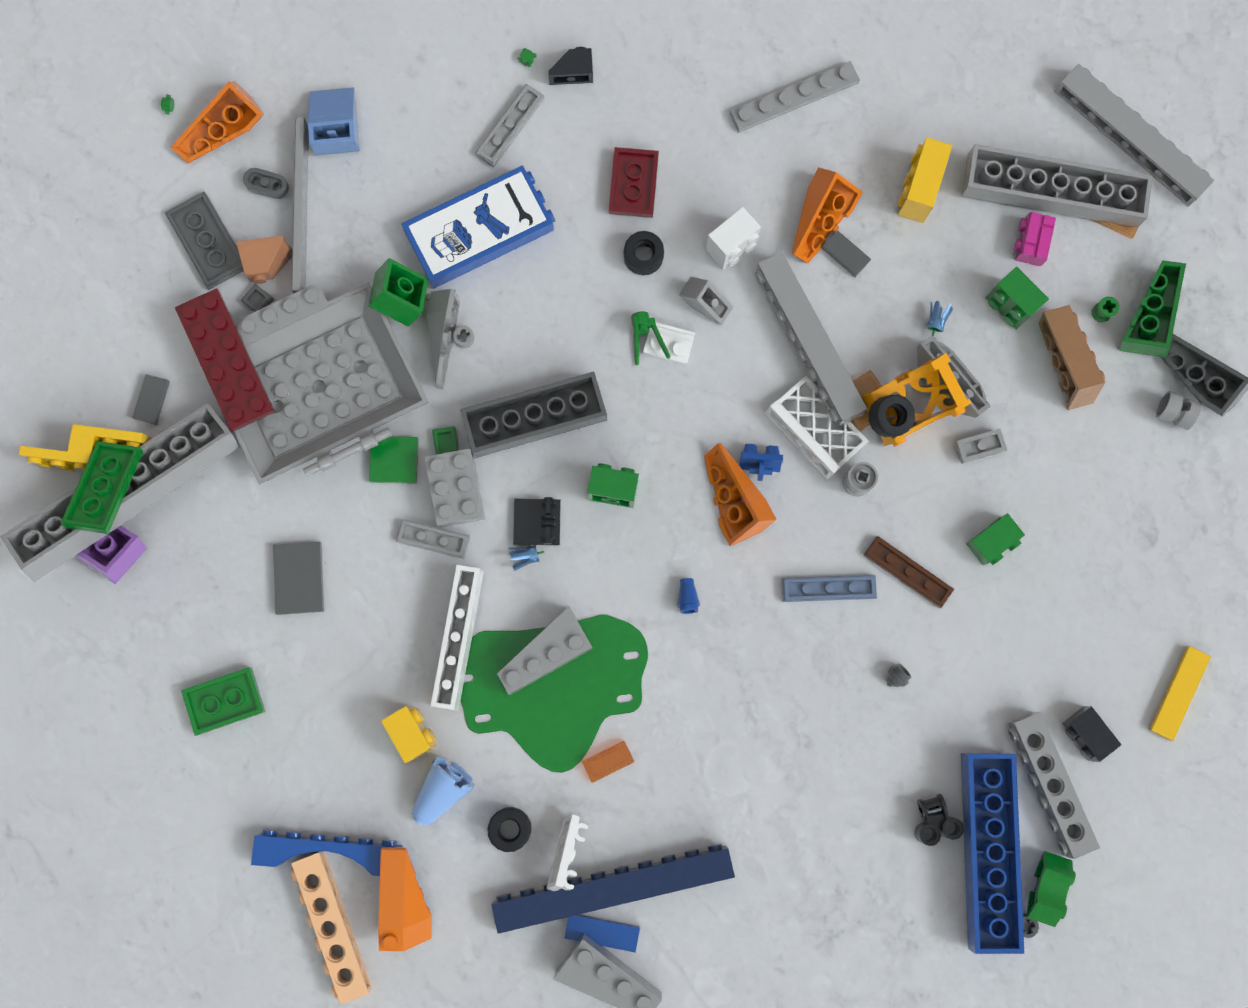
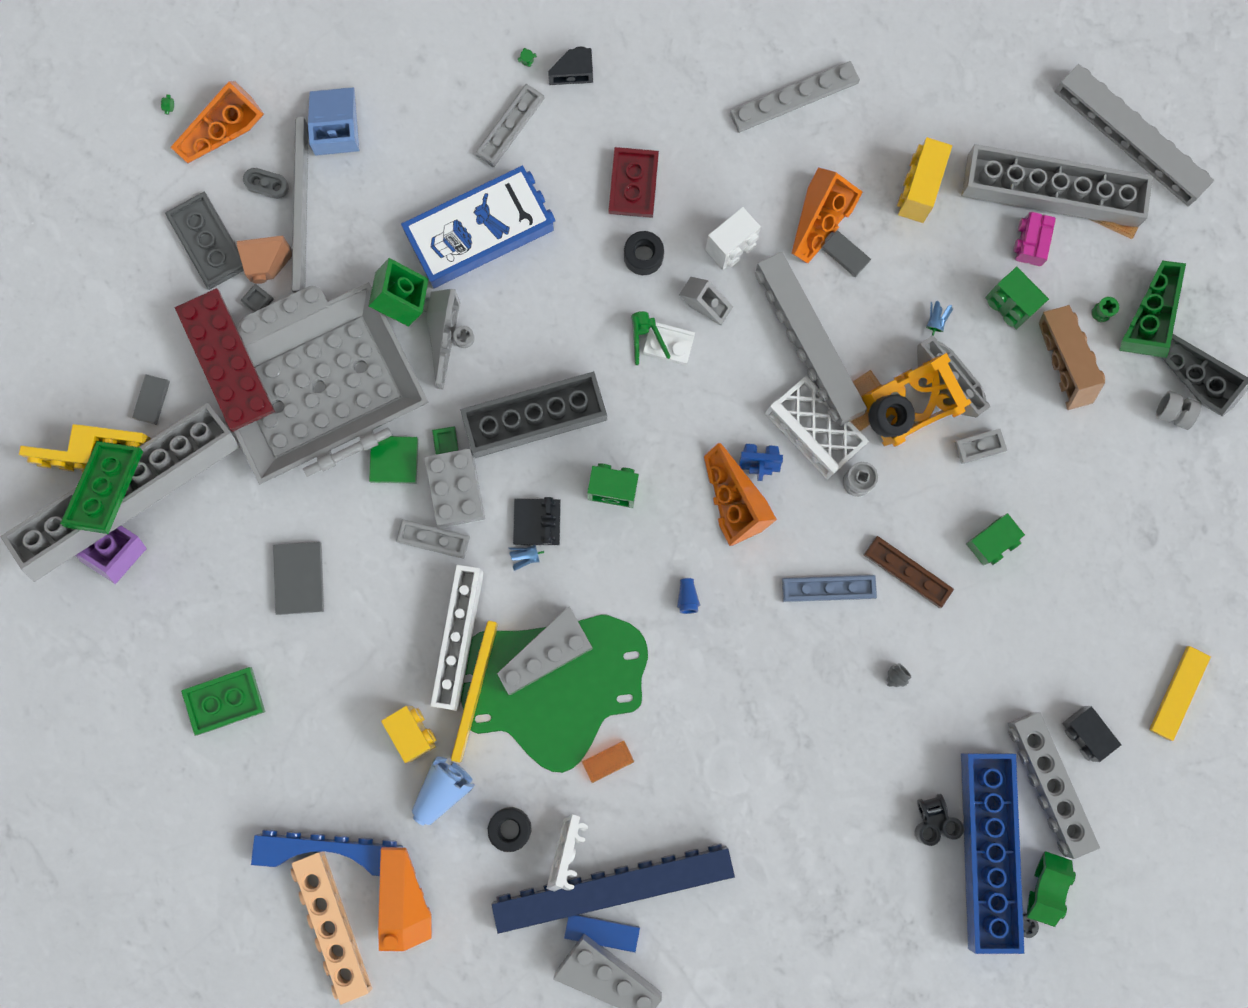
(474, 691): none -> yellow tile

